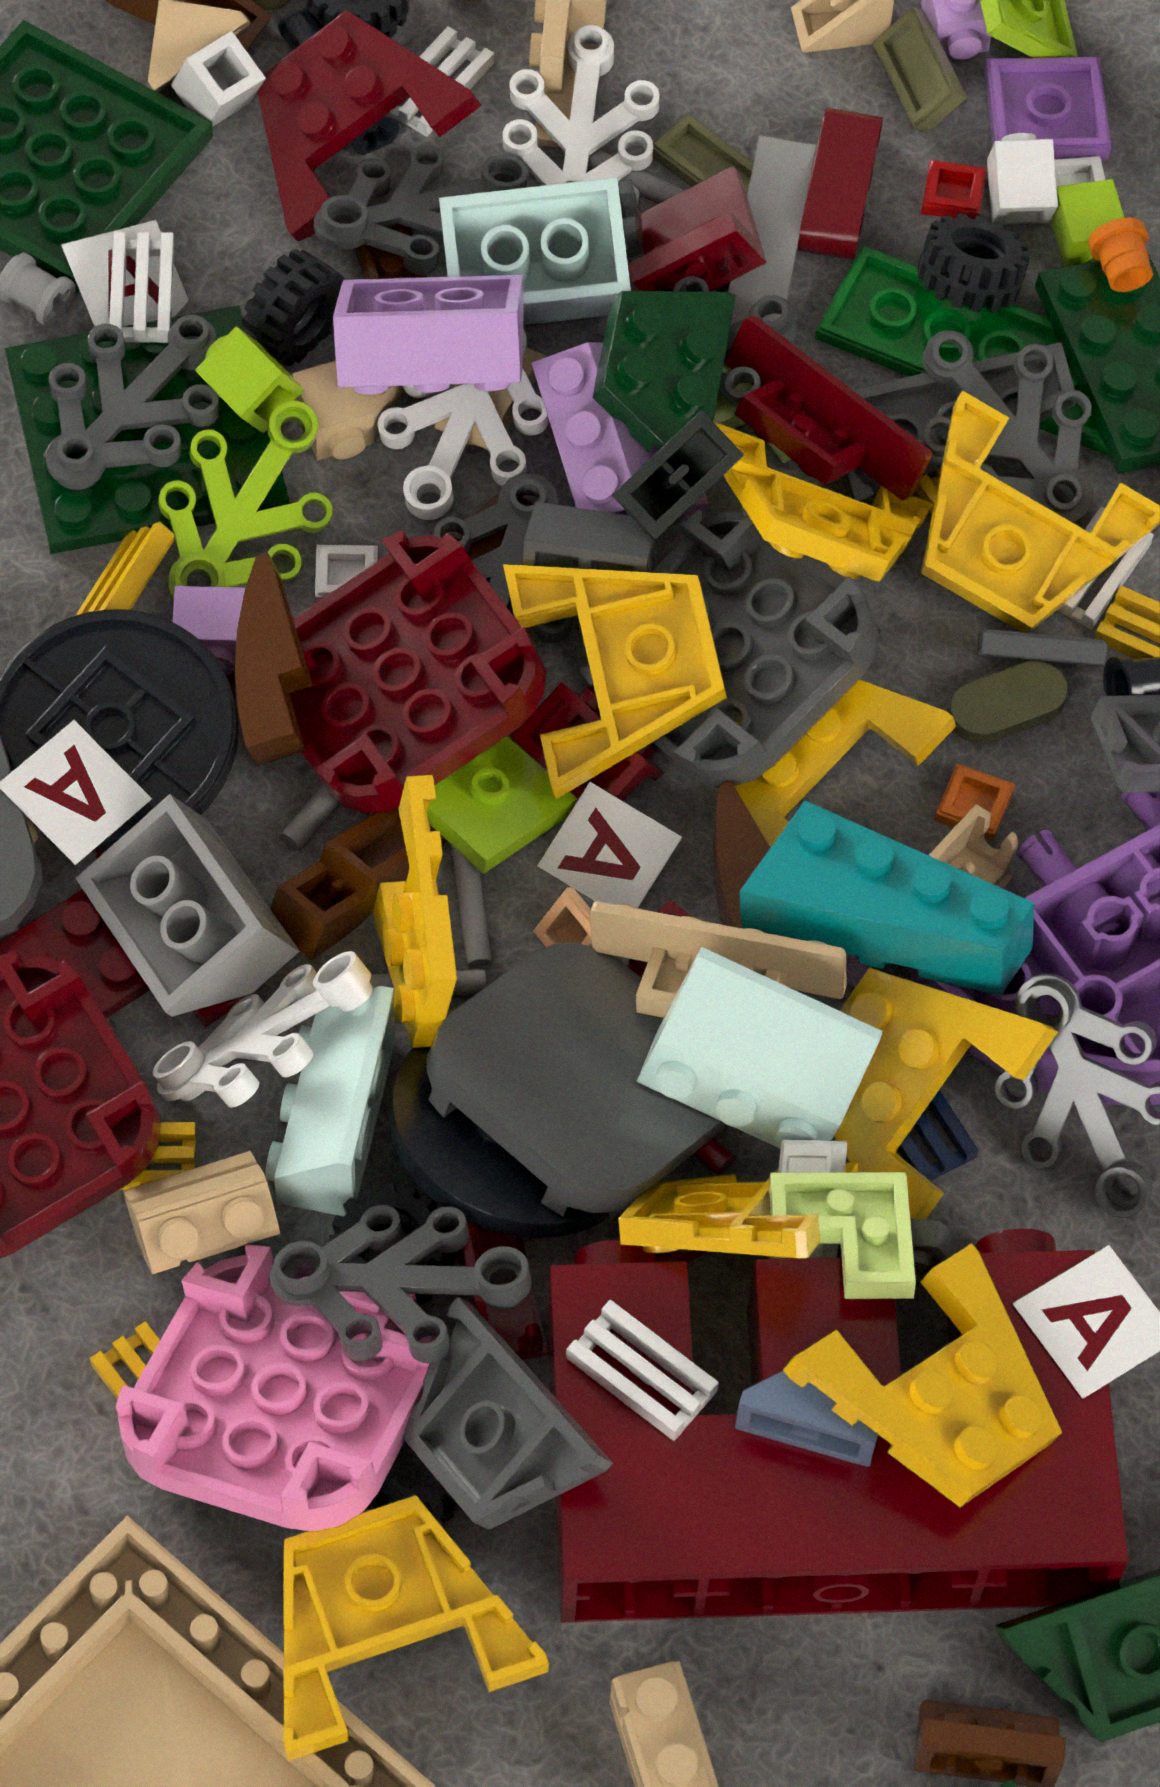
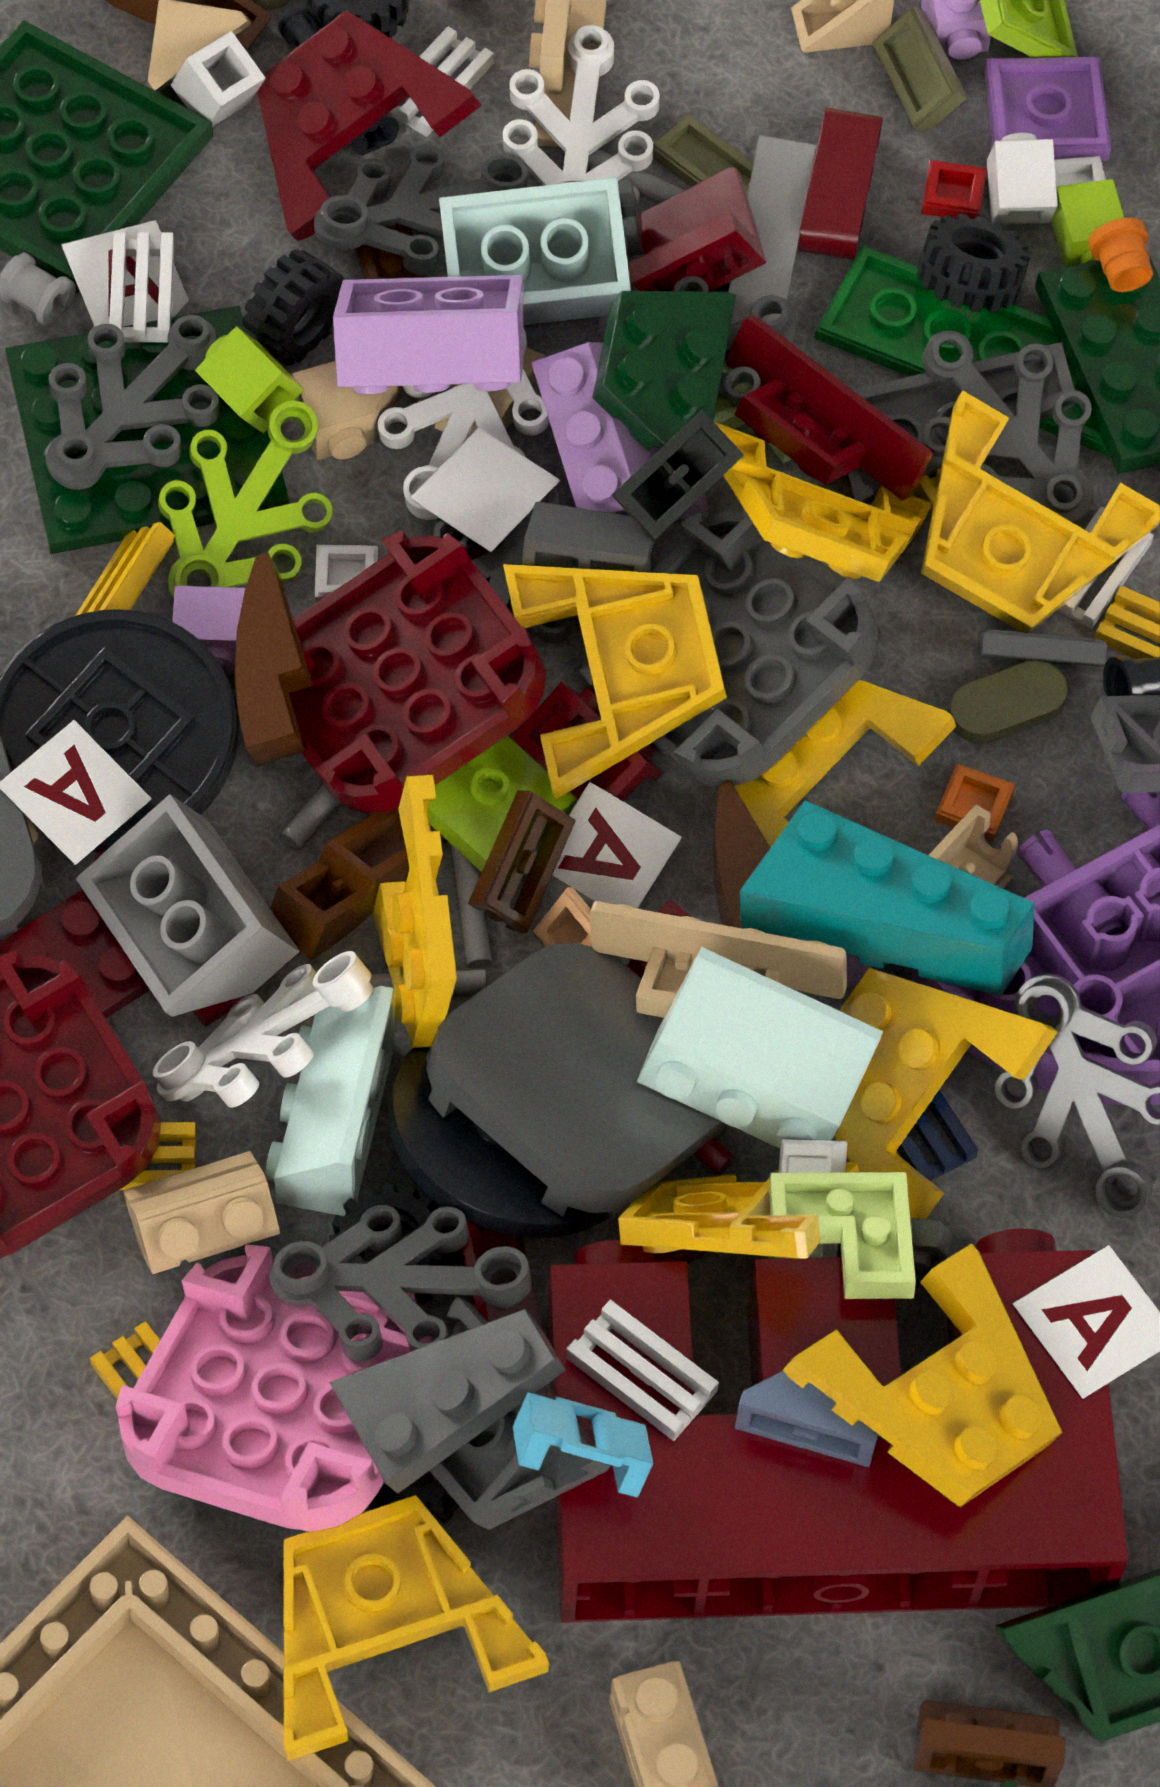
(445, 1394): none -> dark grey wing
(485, 489): none -> white sticker
(515, 856): none -> reddish brown tile
(555, 1423): none -> medium azure piece

